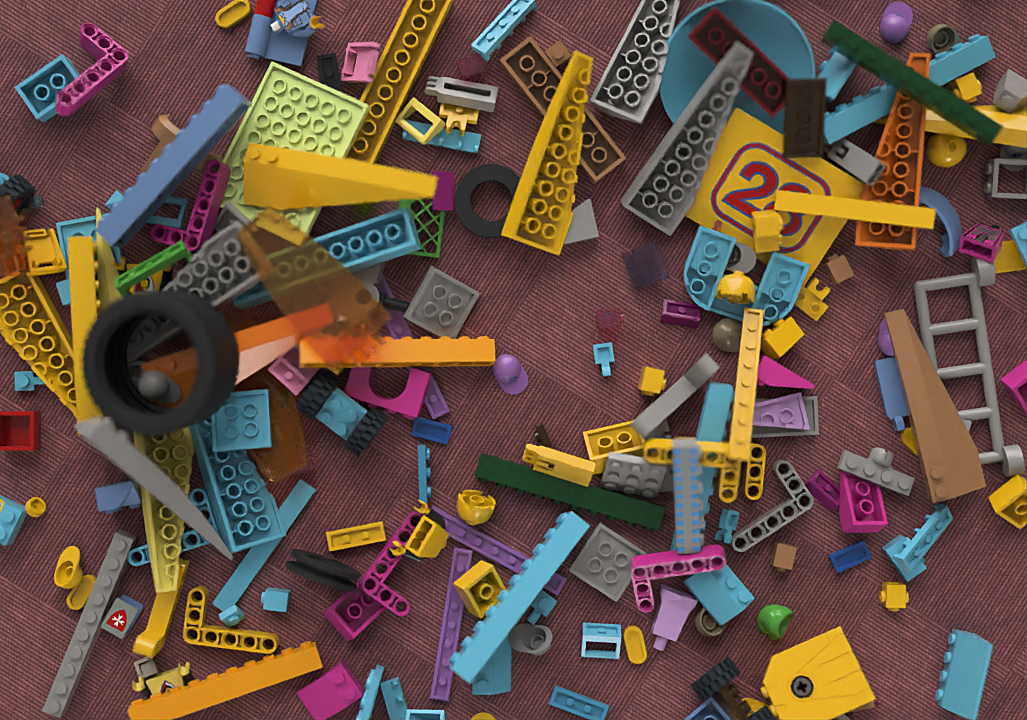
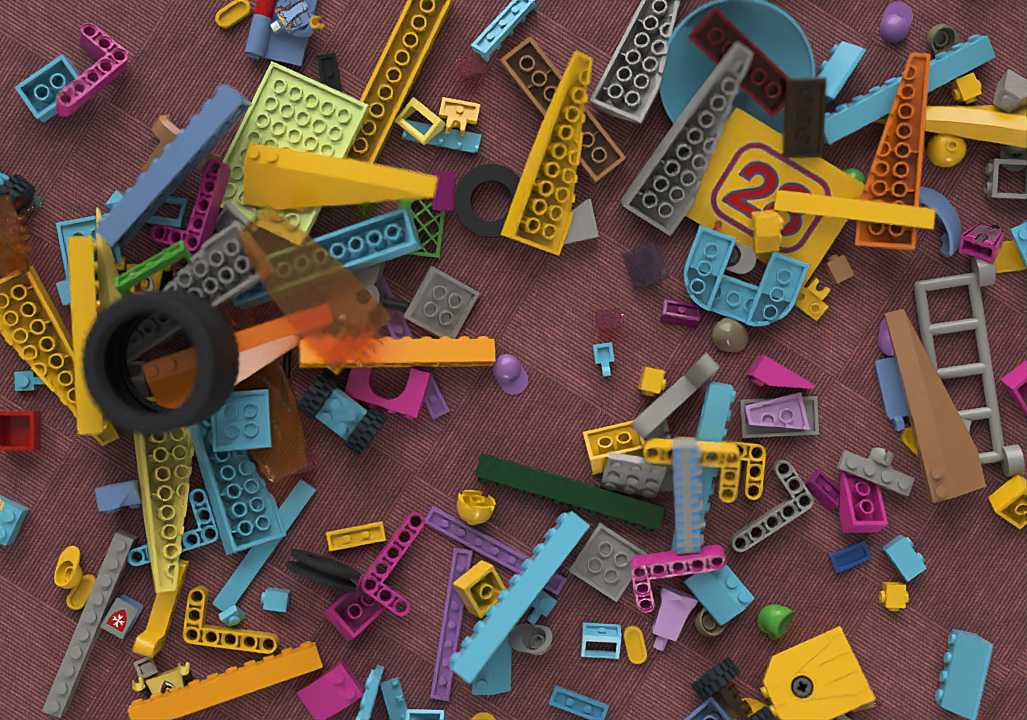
(35, 507): yellow tile -> none
(44, 251): yellow container -> none
(145, 472): light grey wedge -> none
(159, 387): light grey cap -> none
(287, 371): bright pink slope -> none
(364, 65): bright pink container -> none
(424, 473): dark azure plate -> none
(427, 537): yellow torso -> none
(431, 430): blue tile -> none
(462, 93): light grey hinge -> none
(541, 435): dark brown bracket -> none
(558, 54): medium nougat brick -> none
(559, 464): yellow hinge -> none
(728, 522): medium azure plate -> none
(736, 288): yellow cylinder -> none
(746, 384): yellow tile -> none
(780, 337): yellow brick -> none
(783, 556): medium nougat brick -> none
(856, 160): light grey hinge -> none
(911, 83): dark green brick -> none
(924, 537): medium azure hinge -> none

